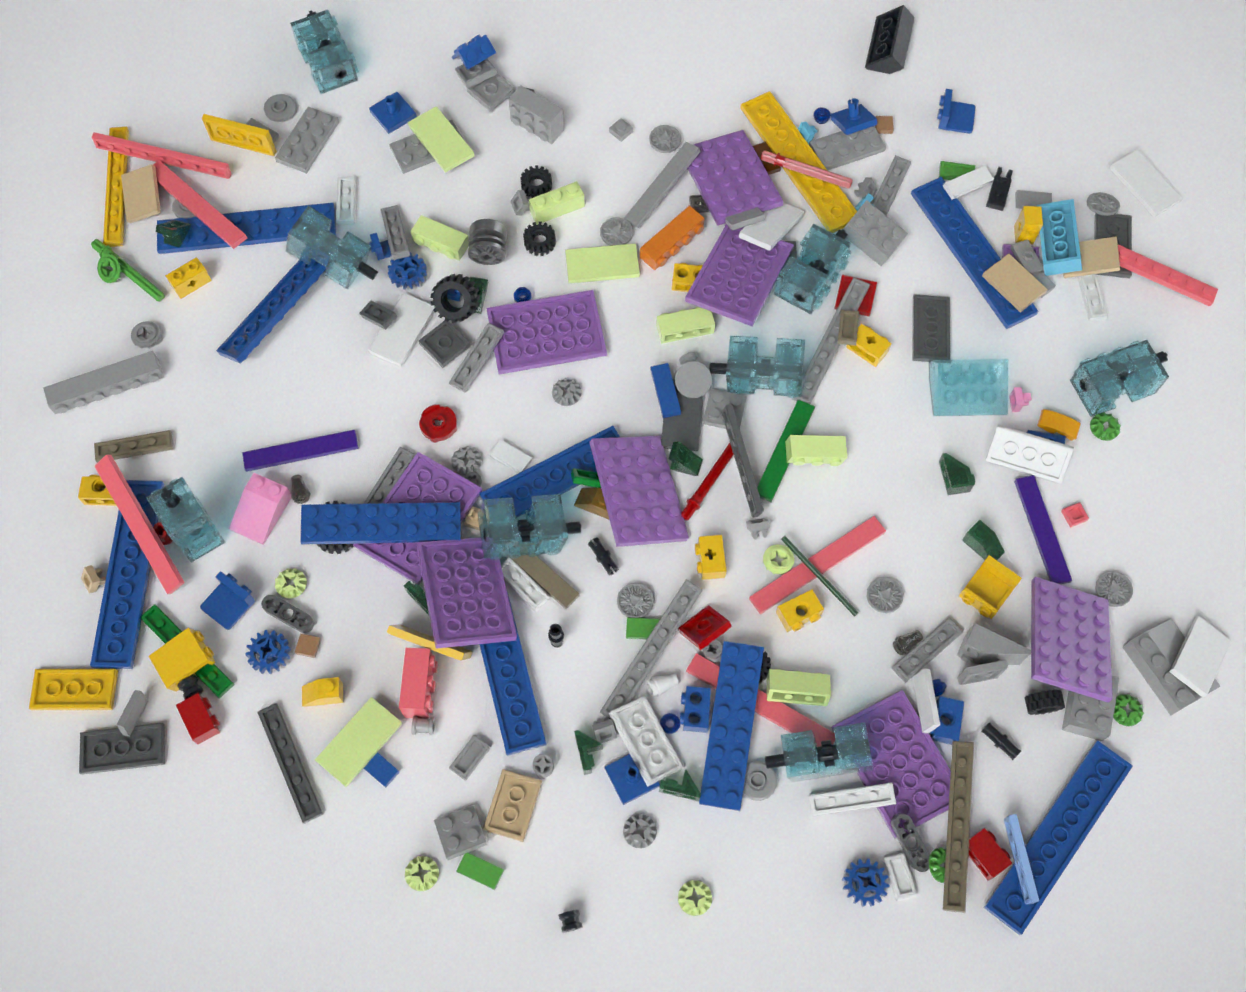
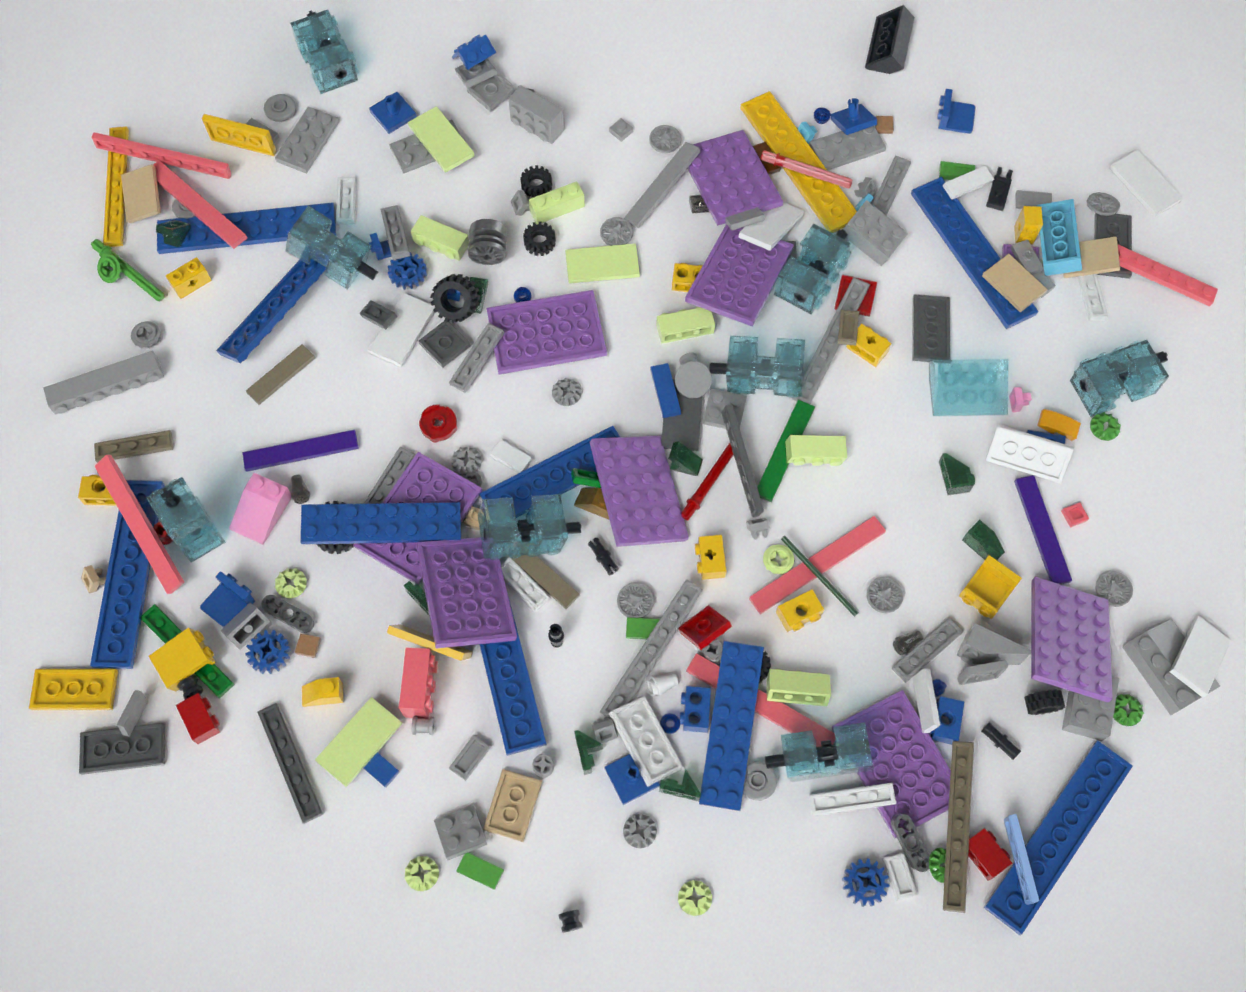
(245, 626): none -> light grey brick
(280, 374): none -> dark tan tile
(672, 238): orange brick -> none

